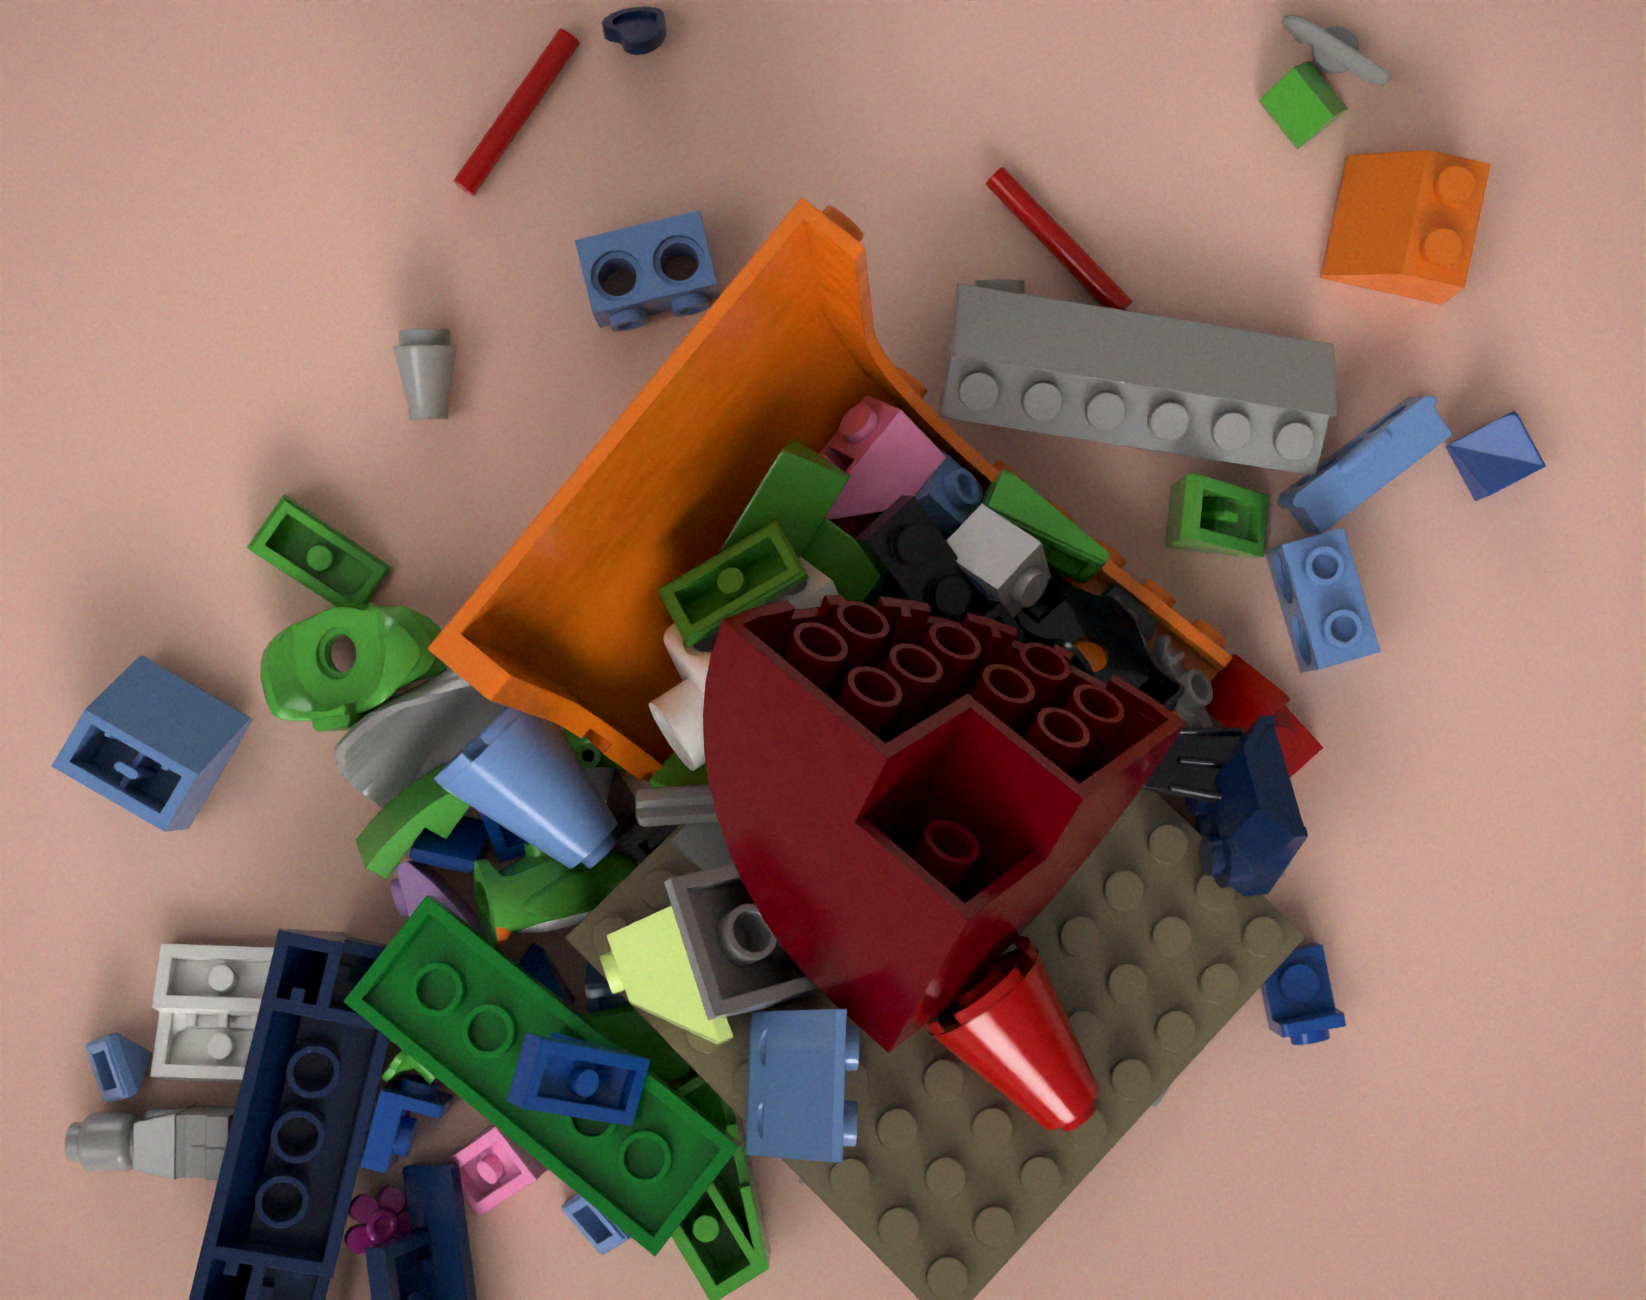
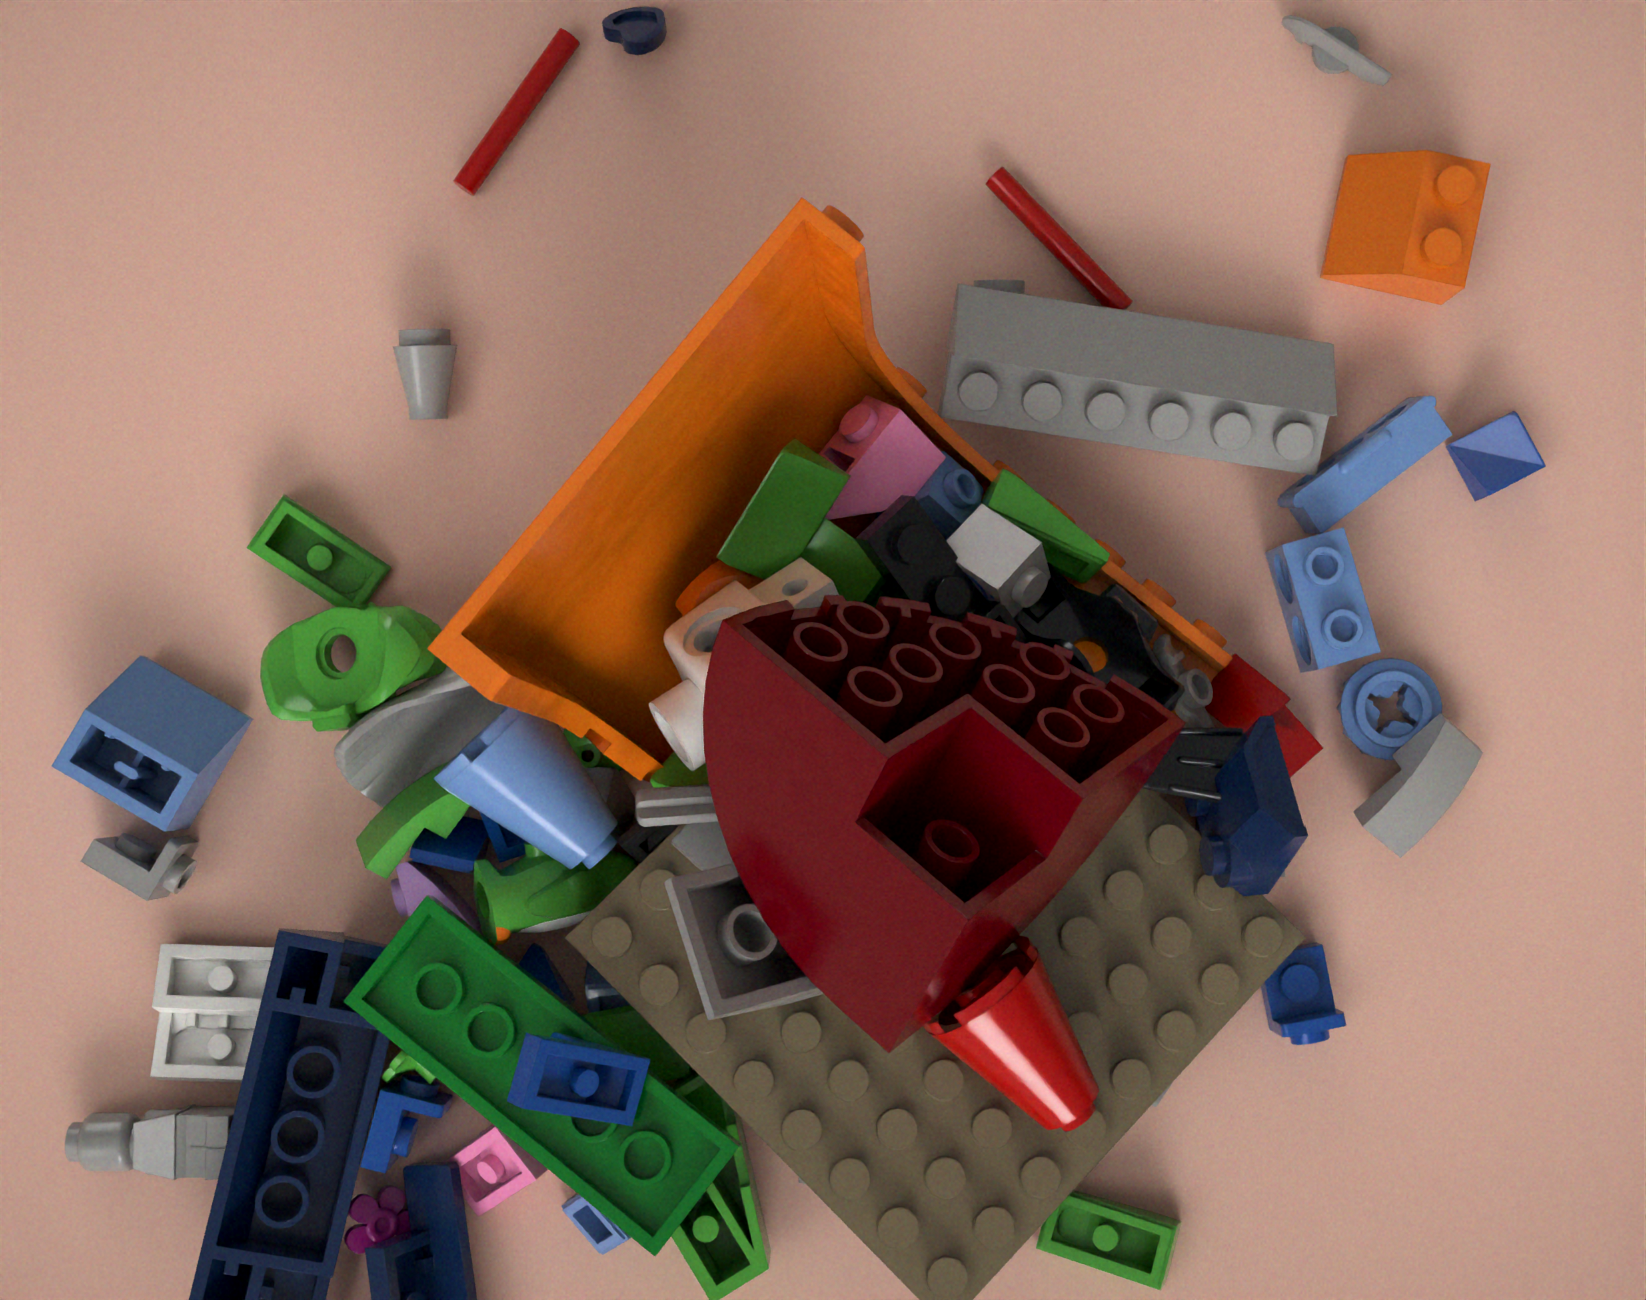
(117, 1066): medium blue slope -> none
(132, 864): none -> light grey bracket
(645, 253): medium blue brick -> none
(657, 975): yellowish green slope -> none
(732, 582): bright green slope -> none
(800, 1084): medium blue slope -> none
(1112, 1238): none -> bright green slope
(1216, 517): bright green slope -> none
(1302, 104): bright green slope -> none
(1417, 701): none -> medium blue gear
(1432, 775): none -> light grey slope

